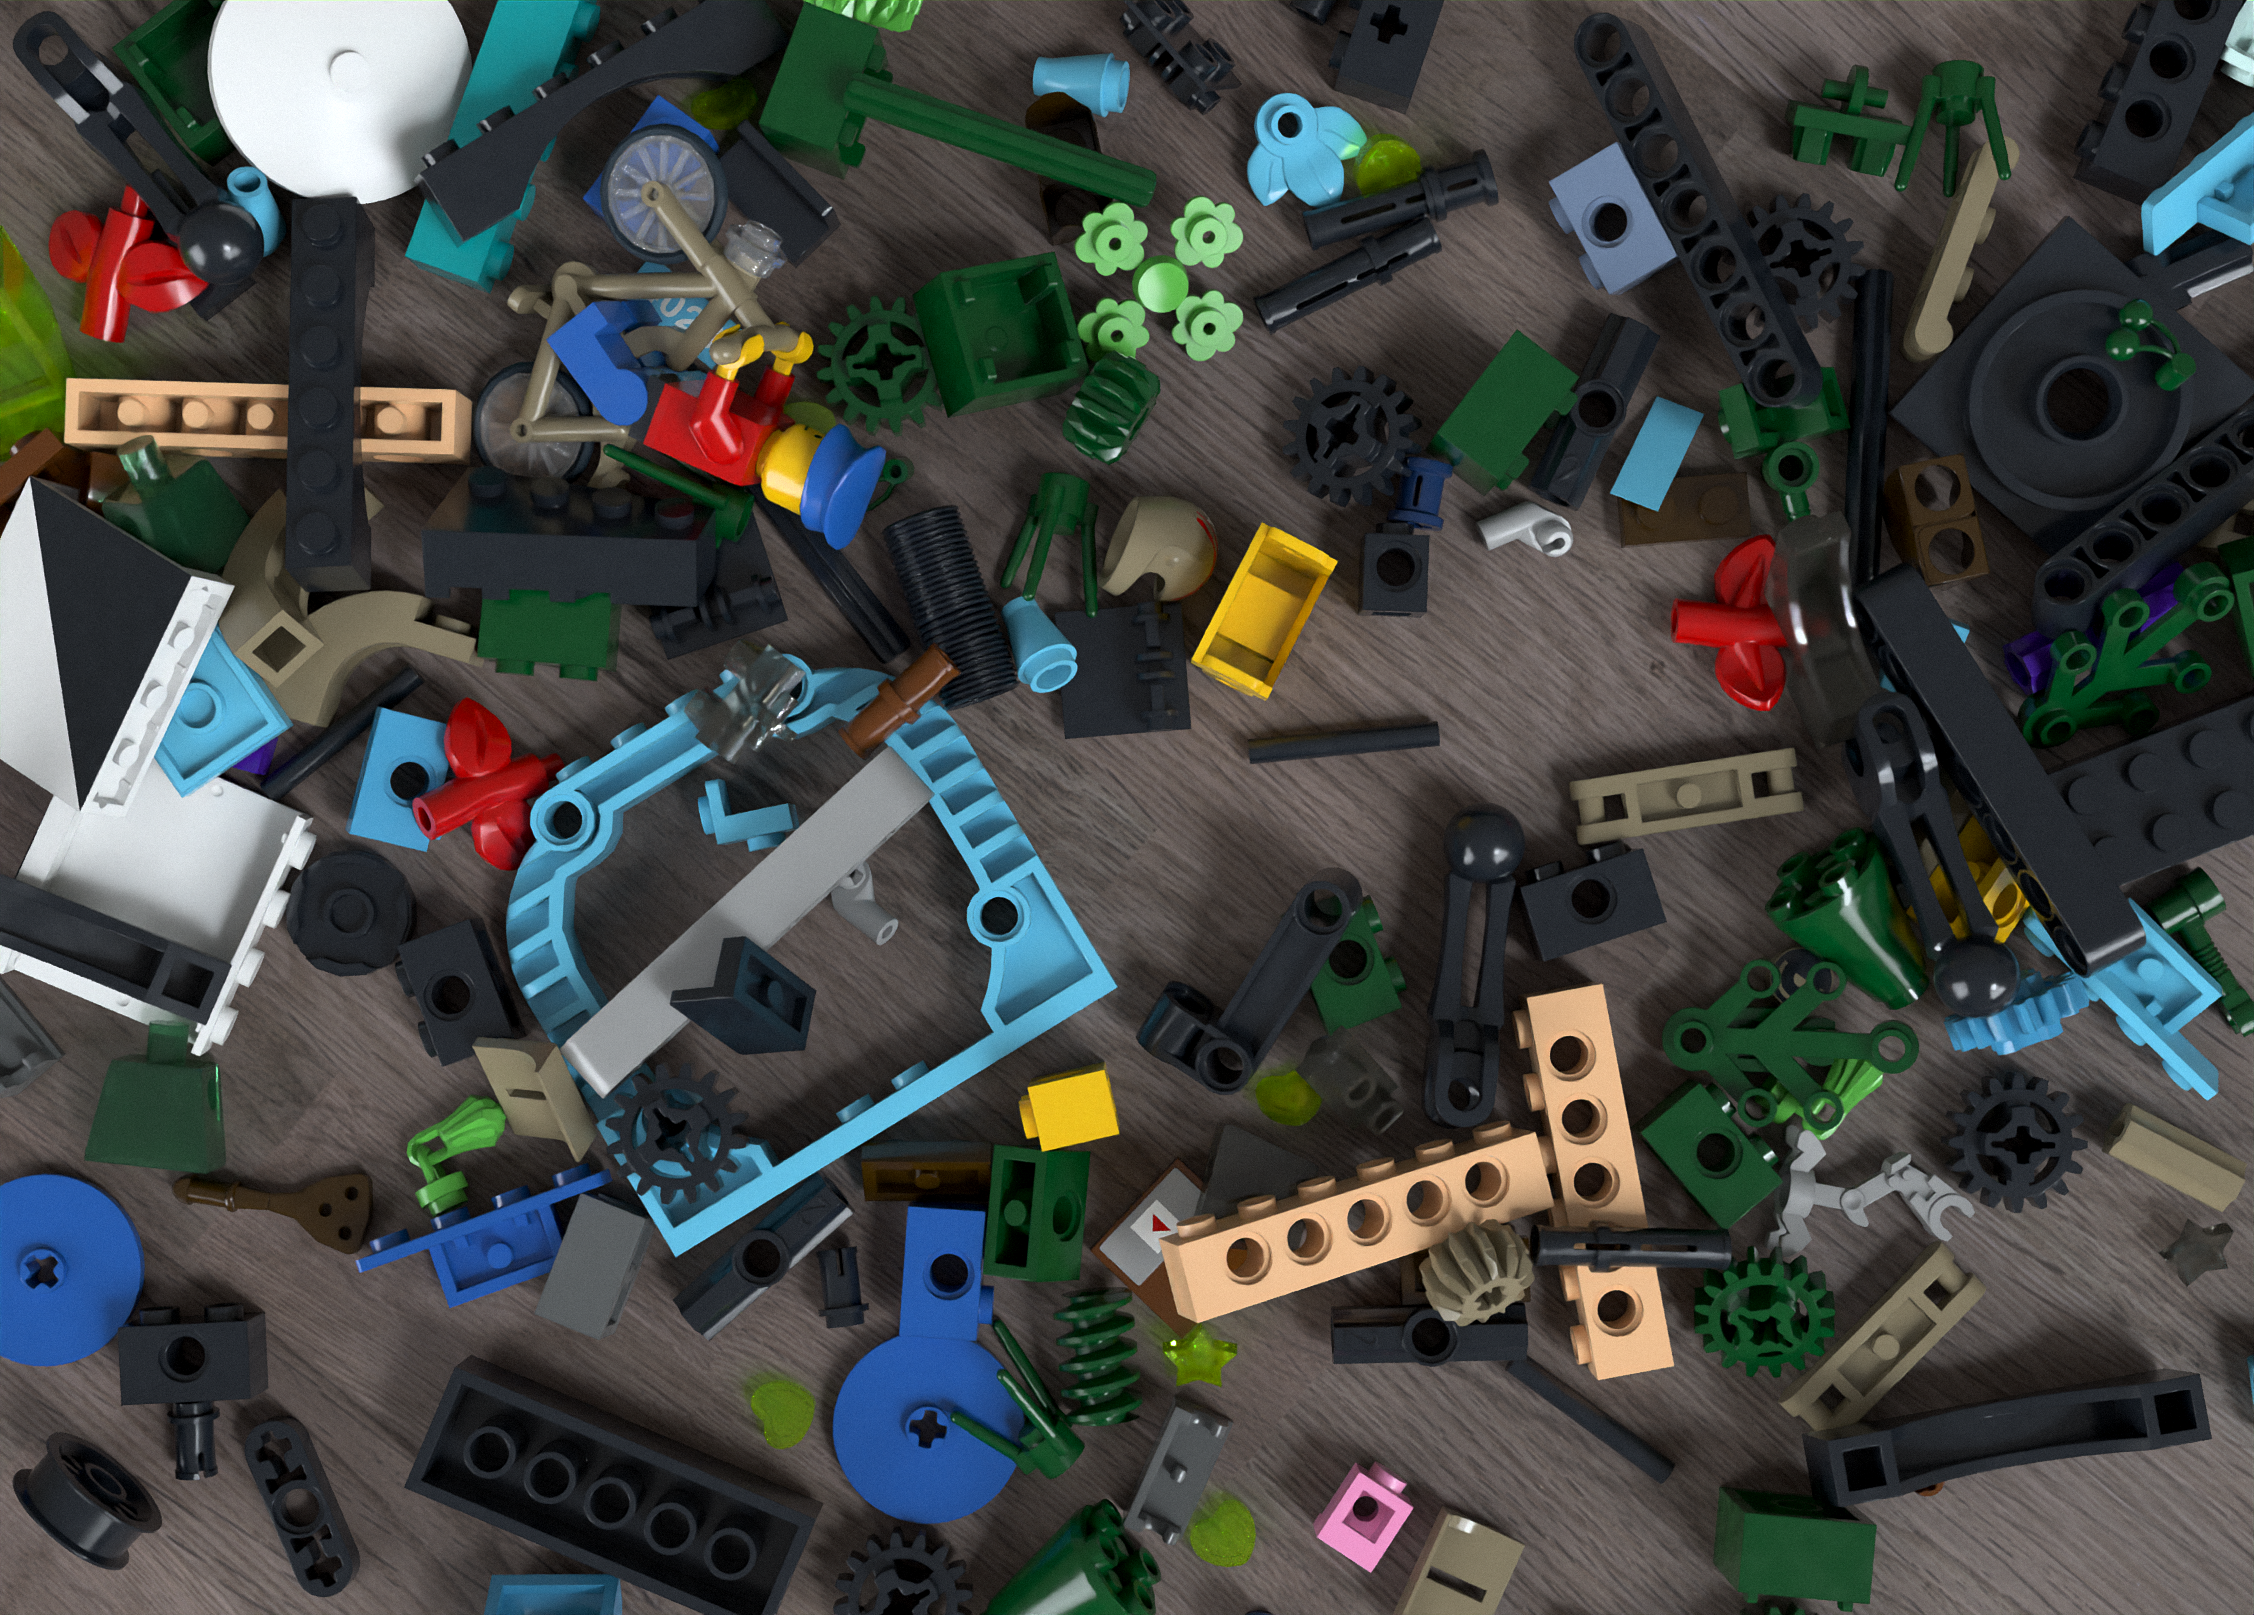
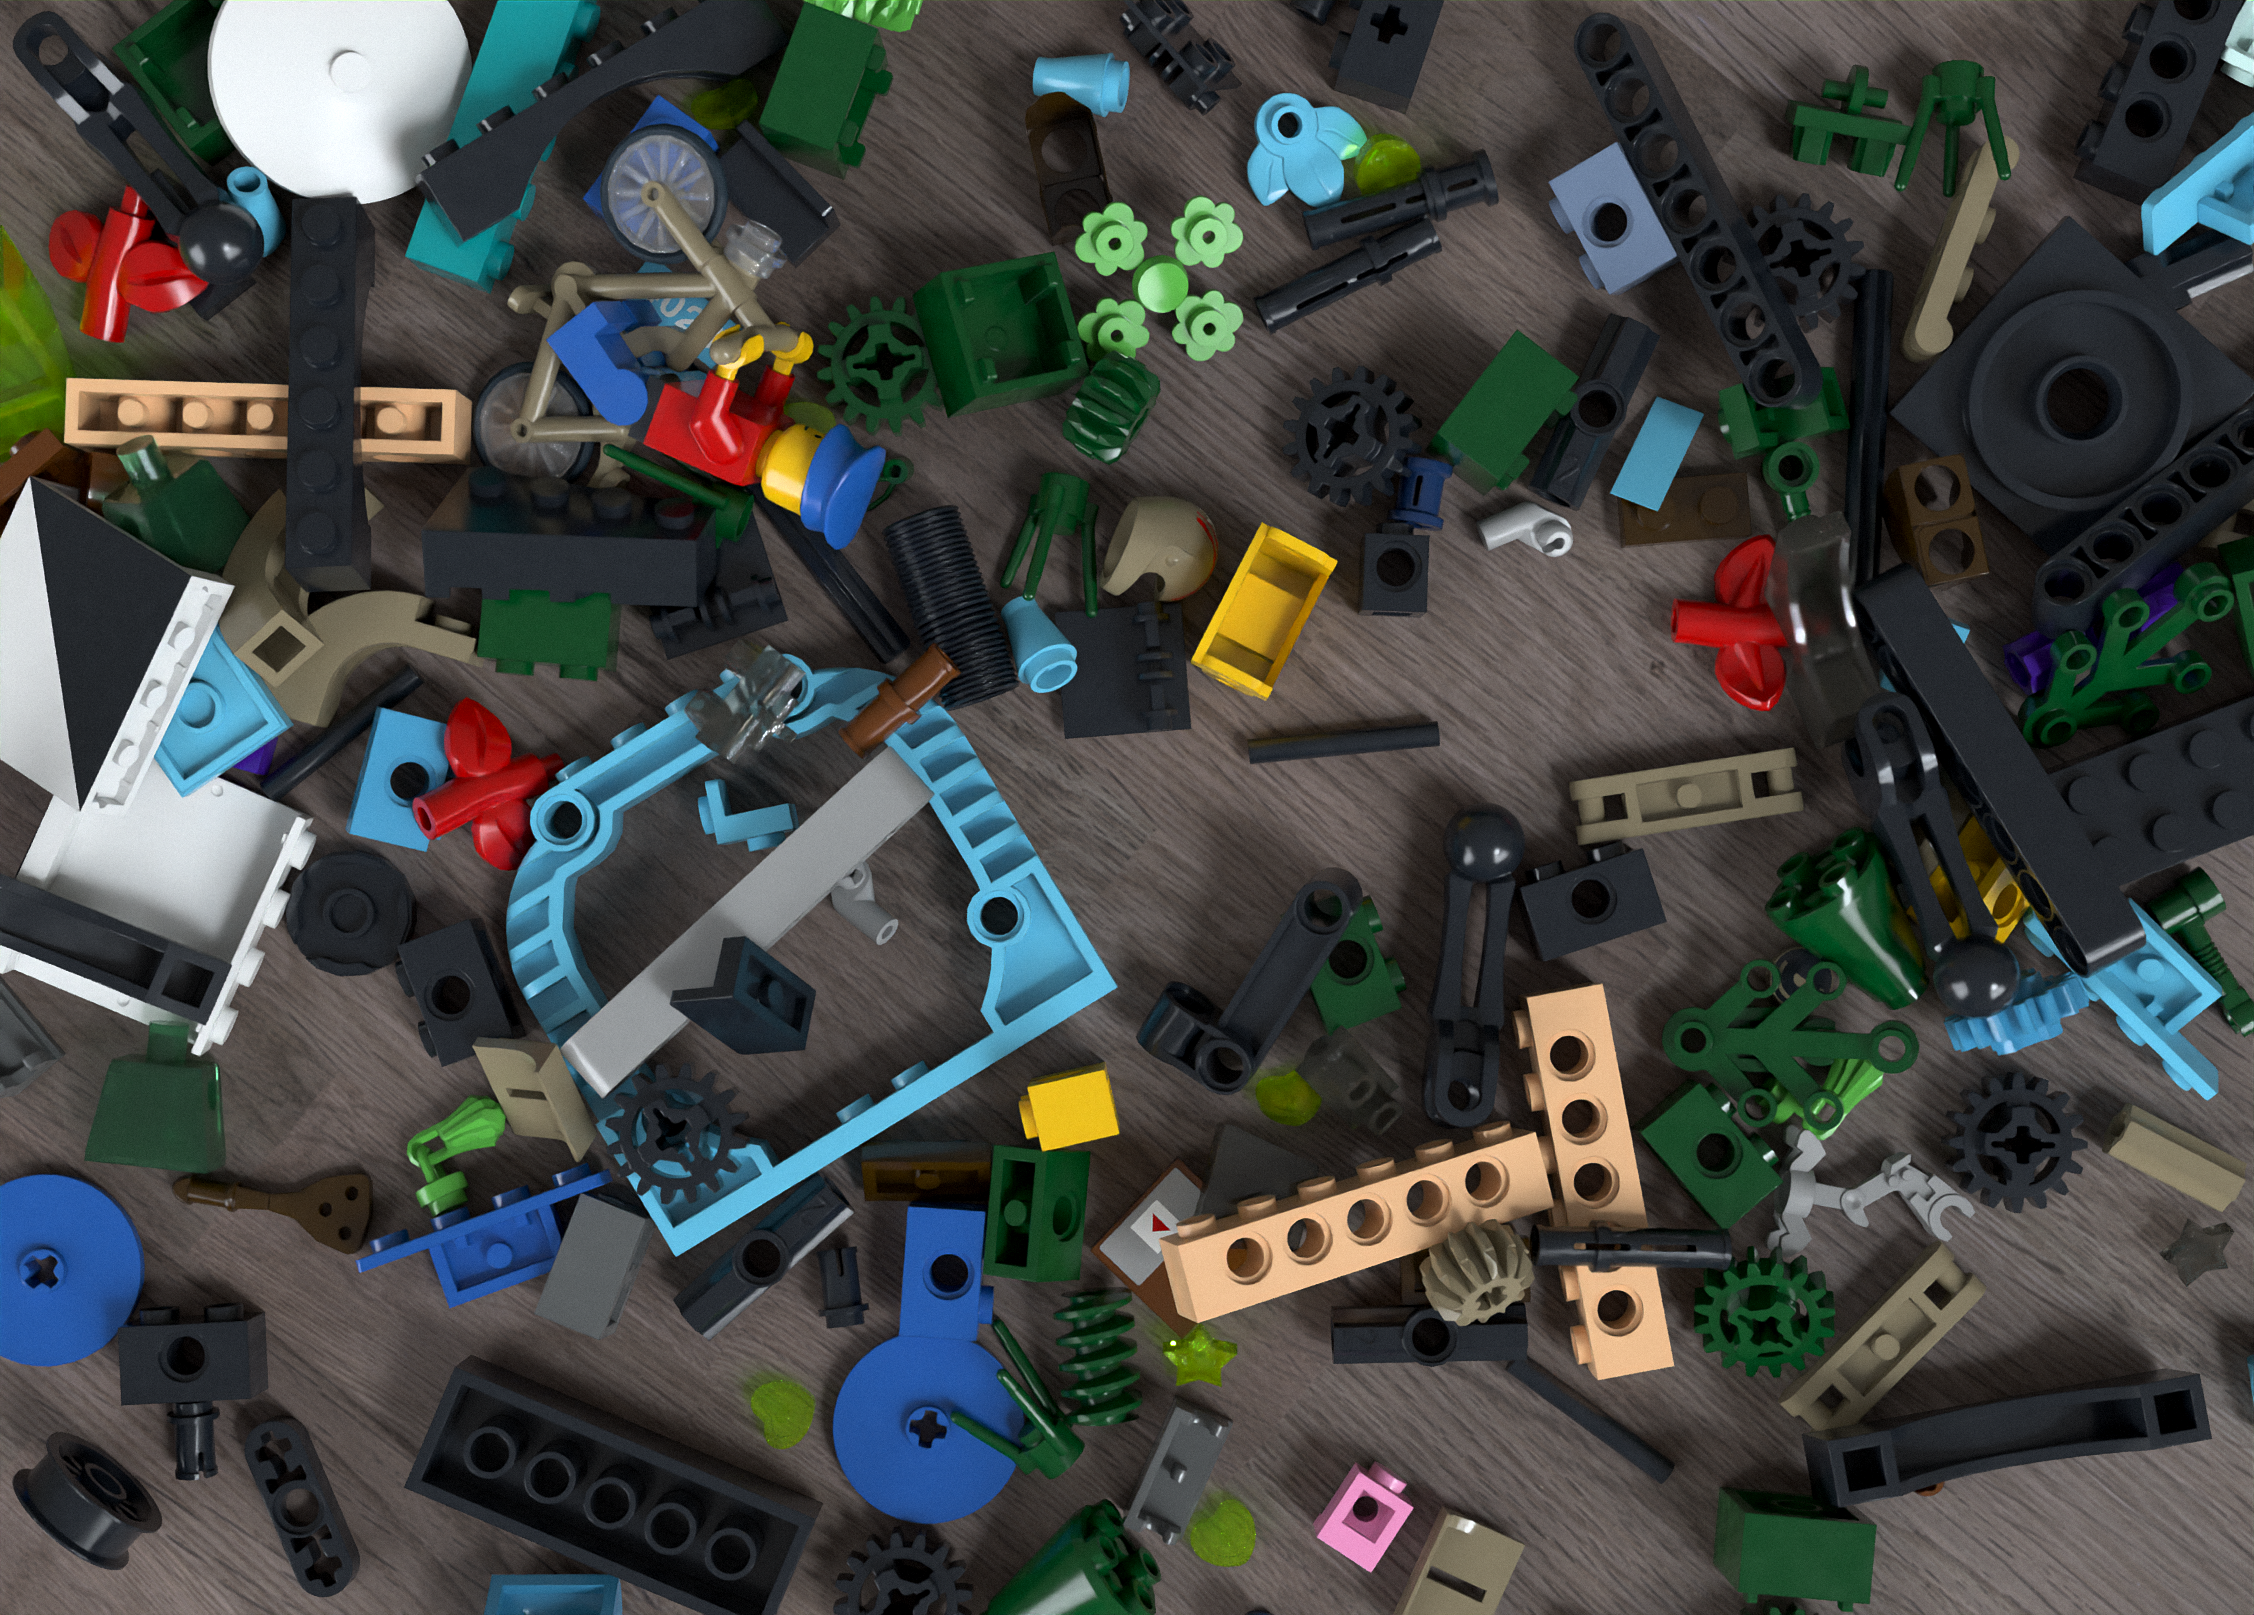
(998, 140): dark green axle -> none
(2124, 344): dark green piece -> none

